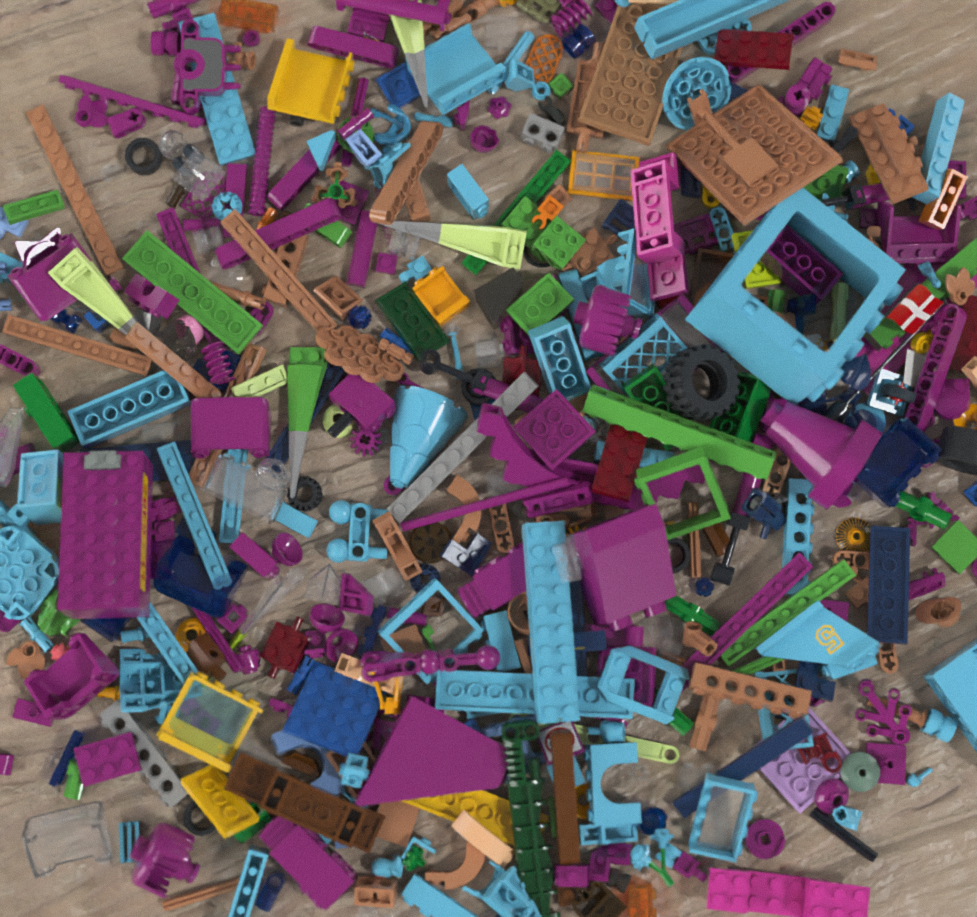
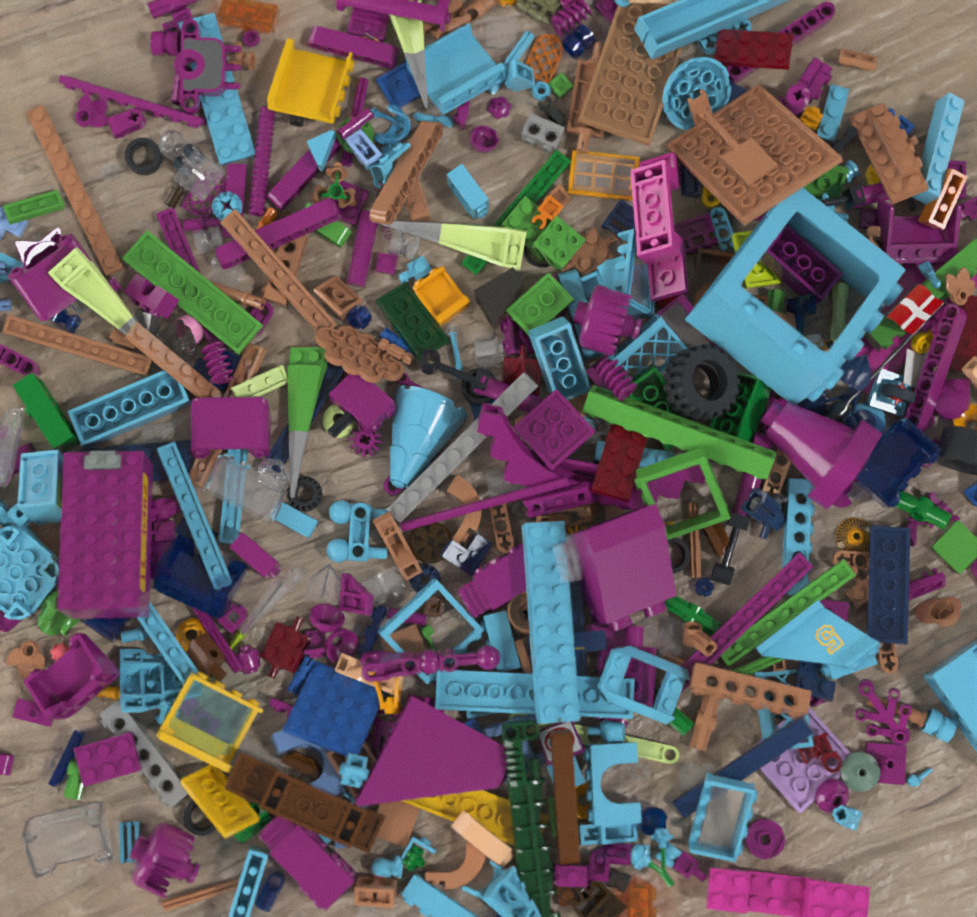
(37, 635): medium azure pin -> none
(97, 321): blue panel -> none
(289, 547): magenta piece -> none
(615, 378): none -> magenta piece
(843, 834): black axle -> none

